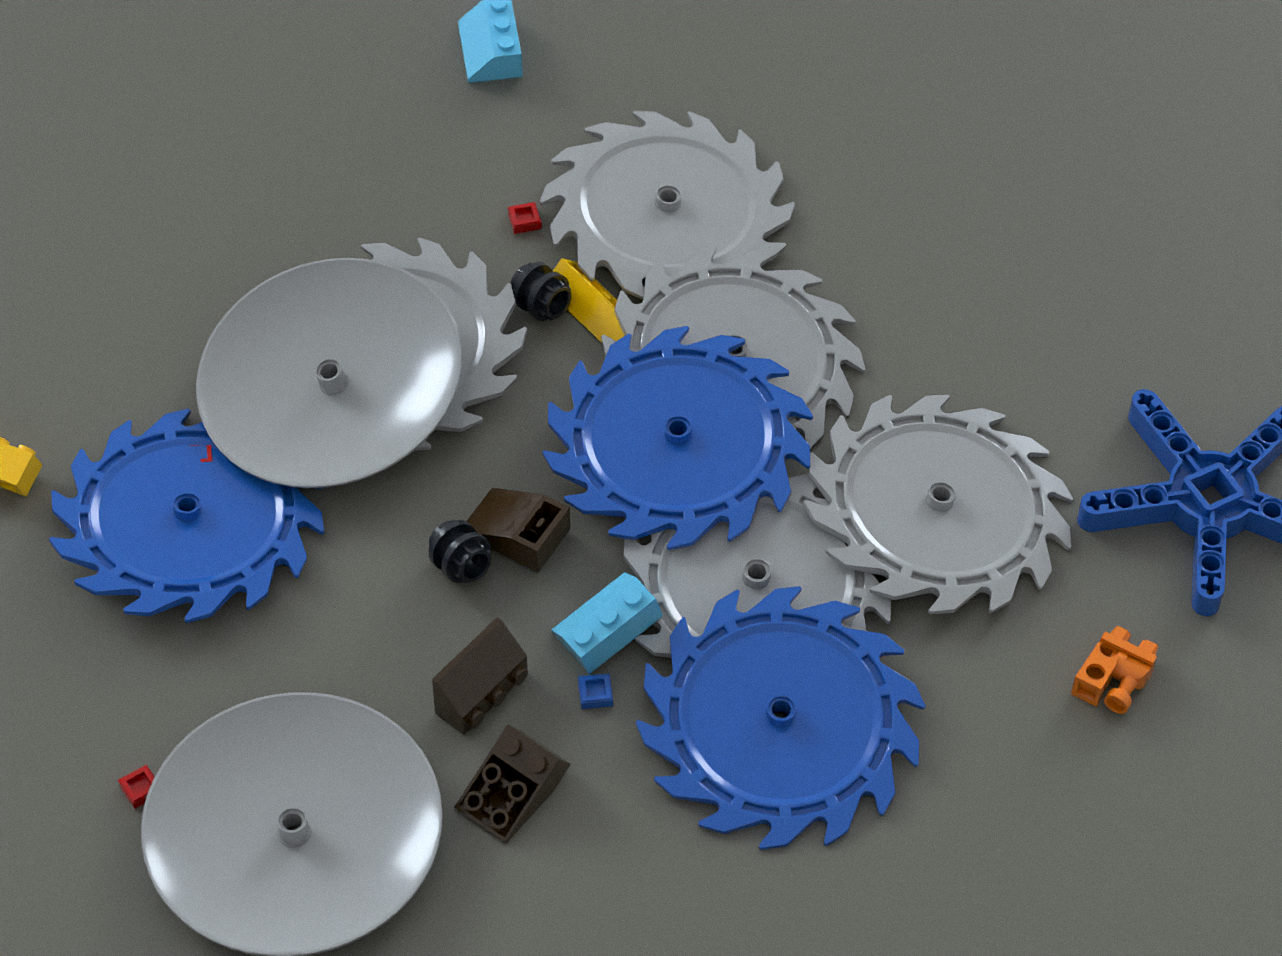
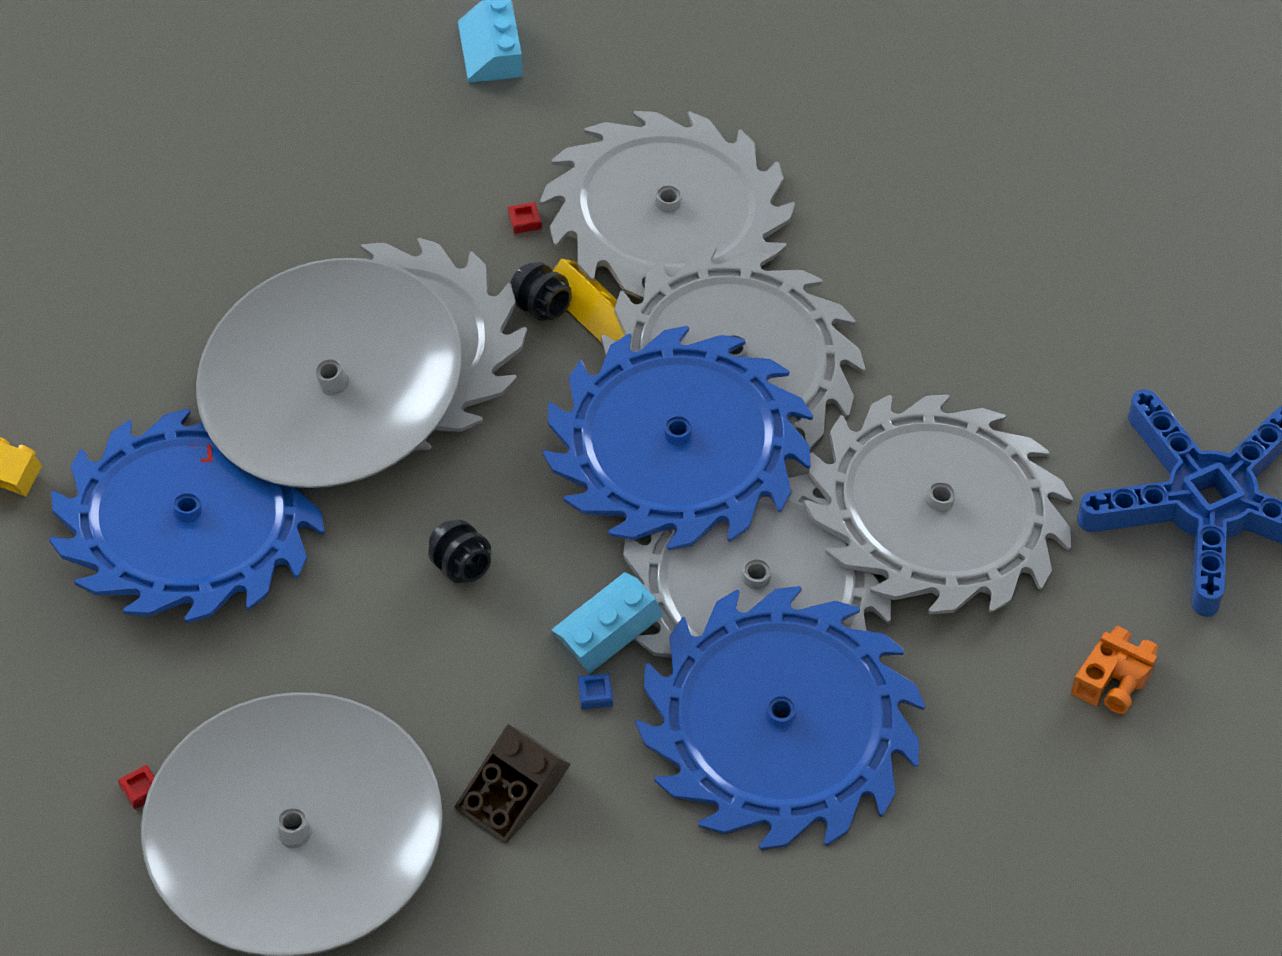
(479, 677): dark brown slope -> none
(522, 525): dark brown slope -> none

